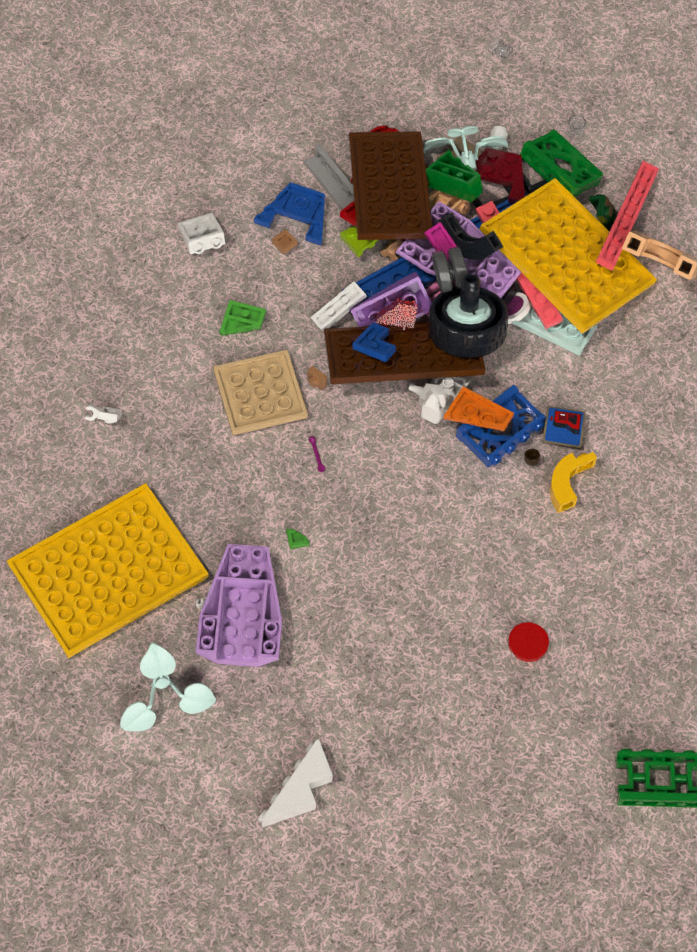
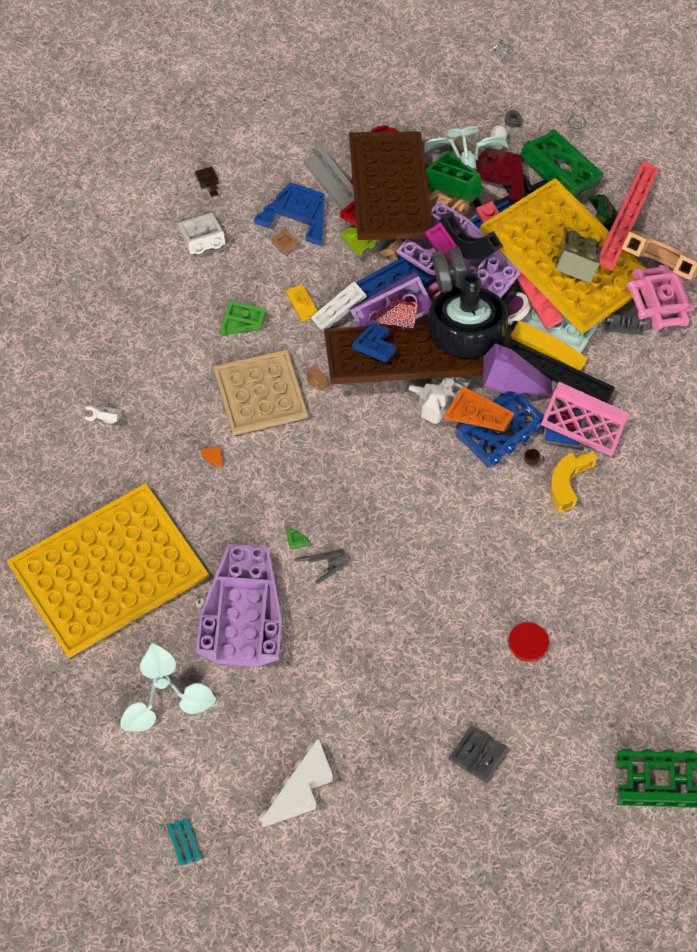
(178, 824): none -> teal tile
(208, 179): none -> dark brown plate
(213, 456): none -> orange tile
(301, 302): none -> yellow plate
(321, 468): magenta hinge -> none
(334, 558): none -> dark grey plant
(478, 754): none -> flat silver slope
(510, 372): none -> medium lavender wedge
(512, 113): none -> dark grey bush
(547, 345): none -> yellow slope
(563, 373): none -> black plate
(578, 256): none -> olive slope
(589, 406): none -> bright pink fence
(625, 320): none -> dark grey hinge
(663, 296): none -> bright pink brick

